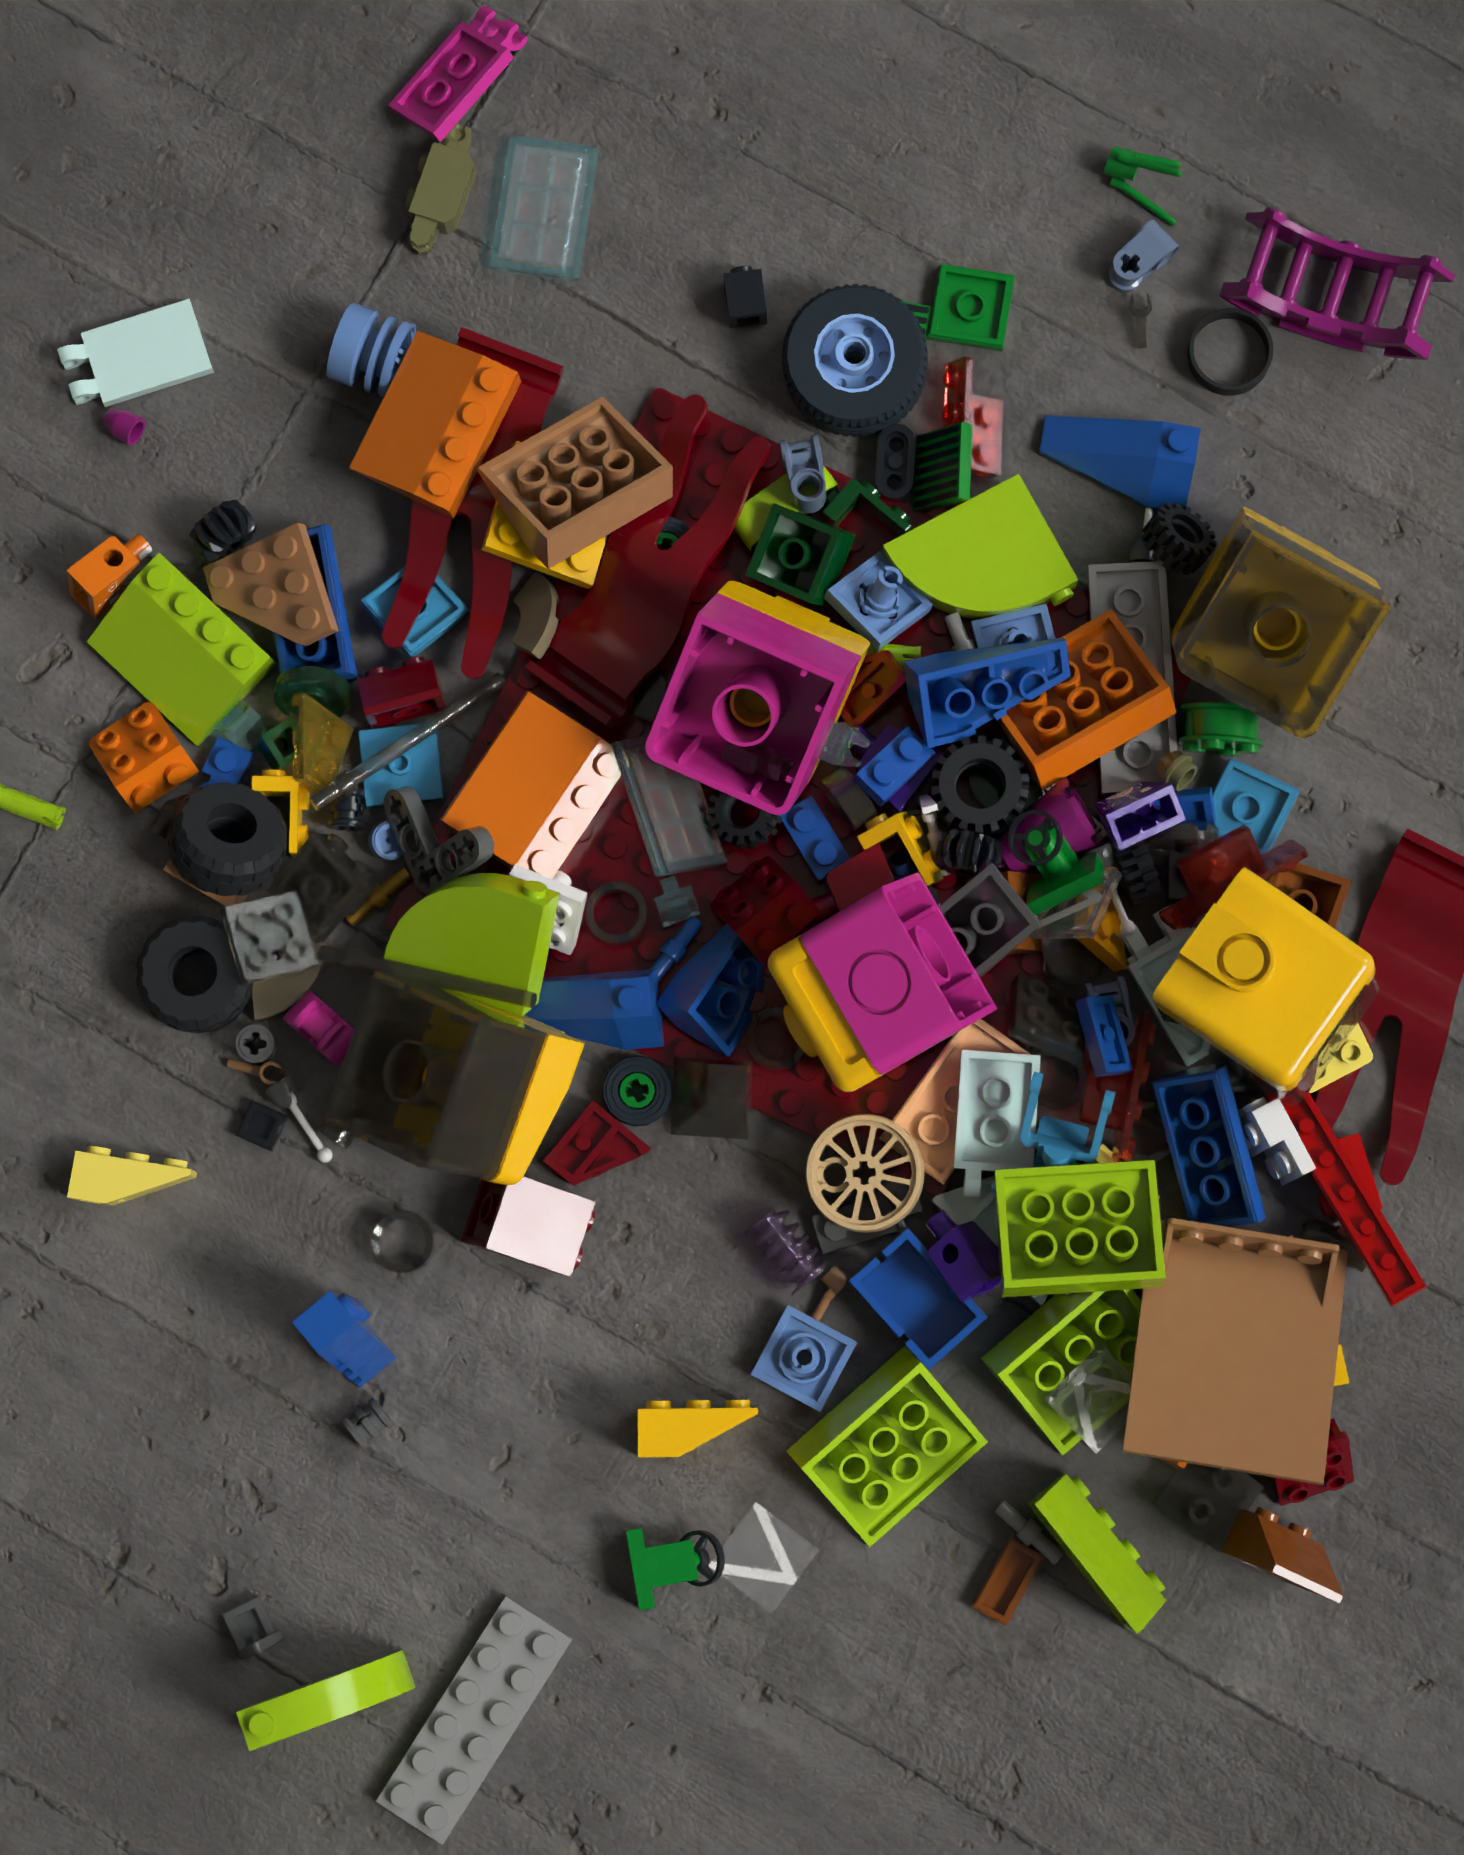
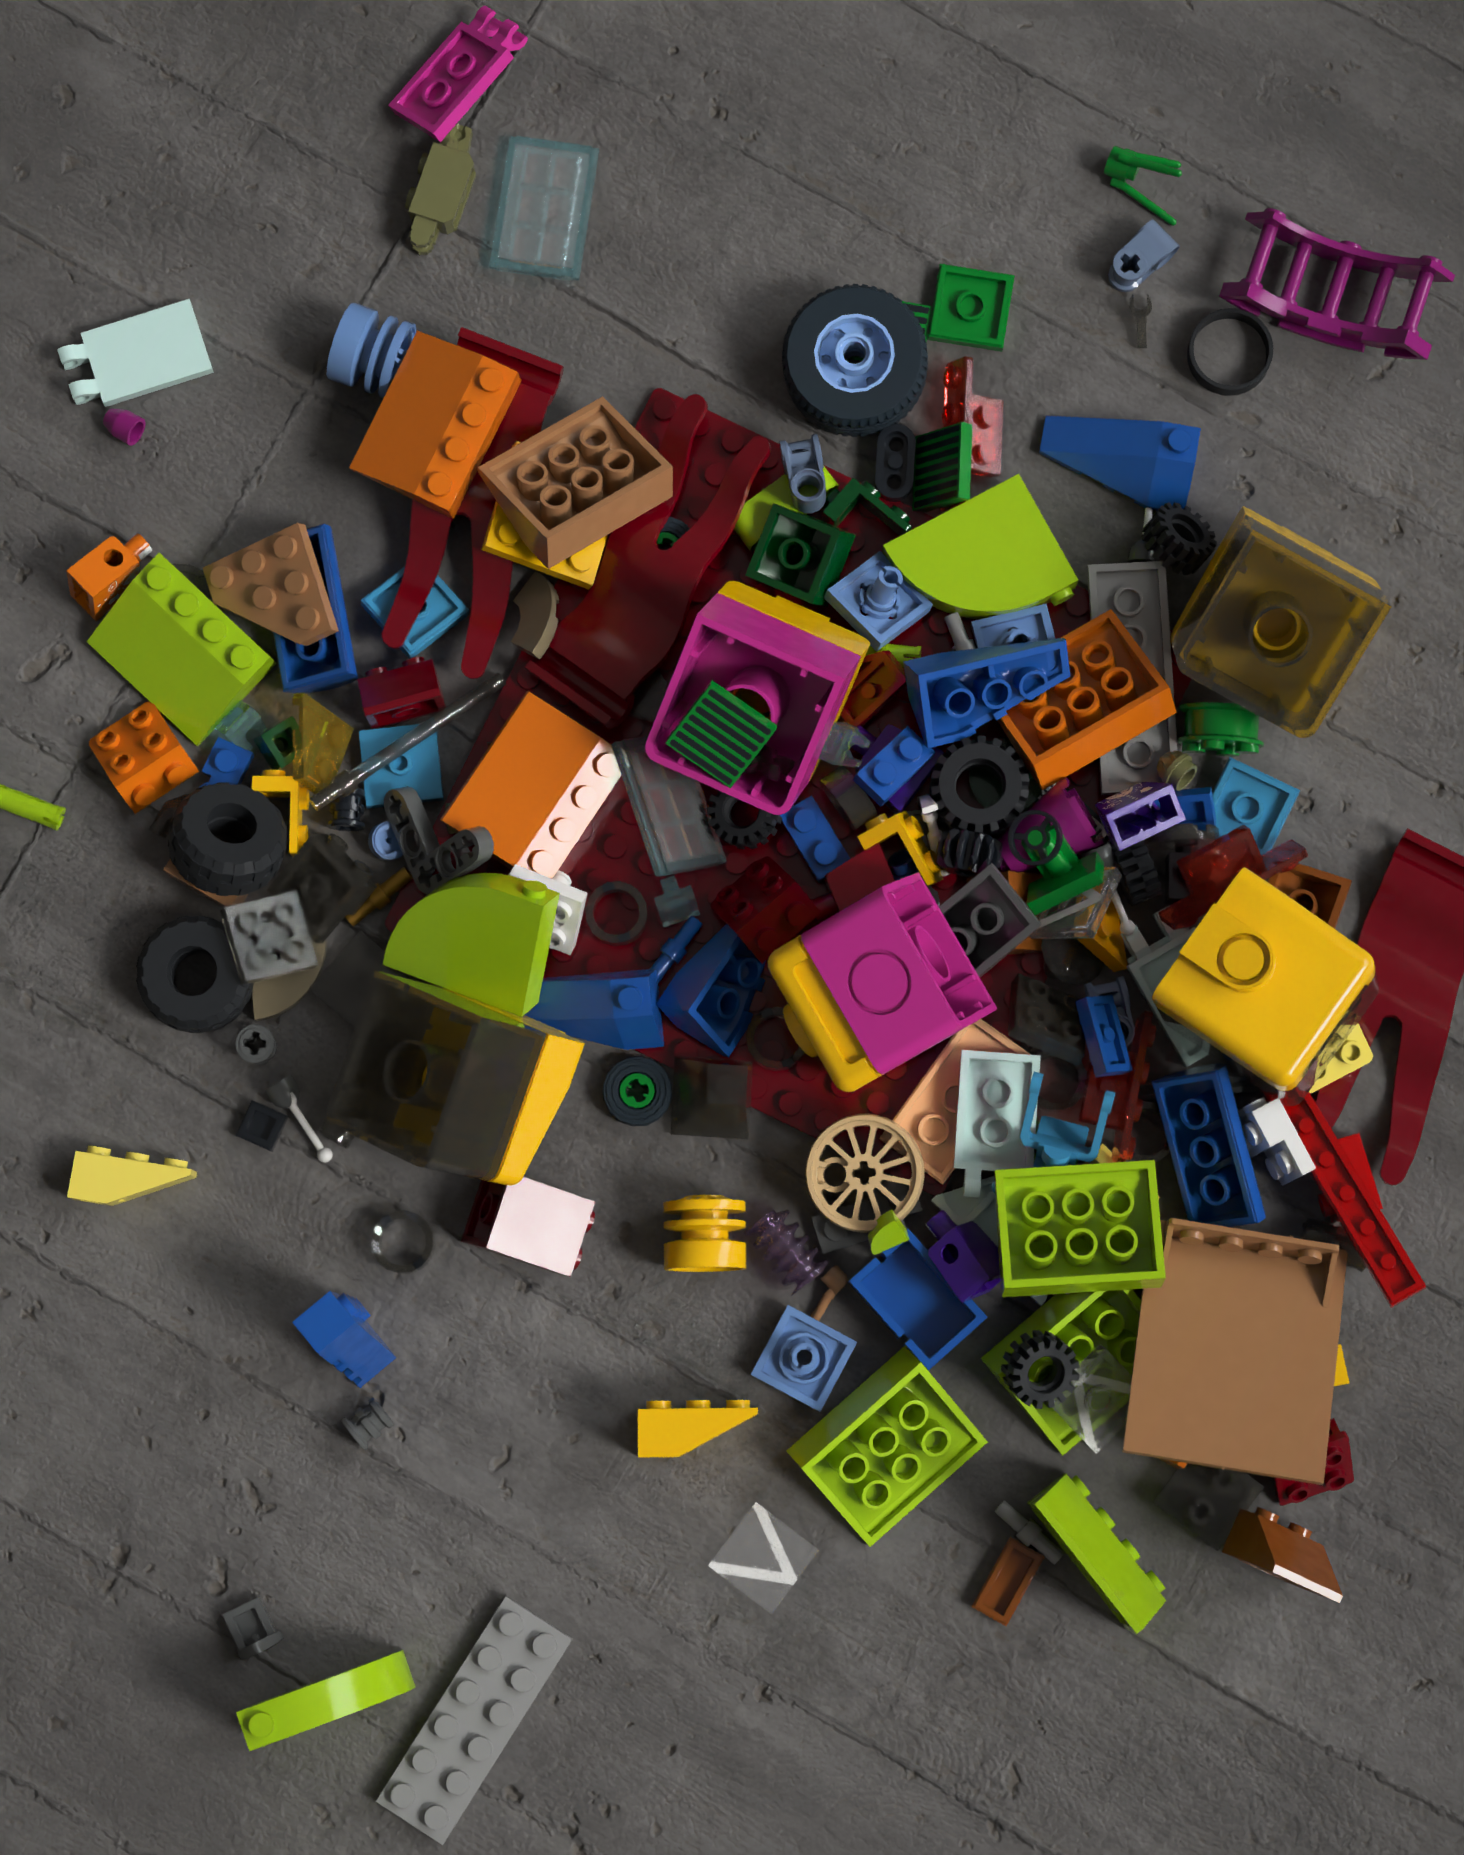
(223, 530): black gear -> none
(253, 1069): medium nougat hand -> none
(319, 683): clear green tile -> none
(320, 1026): dark pink piece -> none
(360, 961): clear smoke bar -> none
(594, 1147): dark red wing -> none
(671, 1563): green piece -> none
(704, 1235): none -> yellow wheel
(721, 734): none -> tile
(745, 297): black brick -> none
(887, 1233): none -> lime tile
(1054, 1383): none -> black tyre

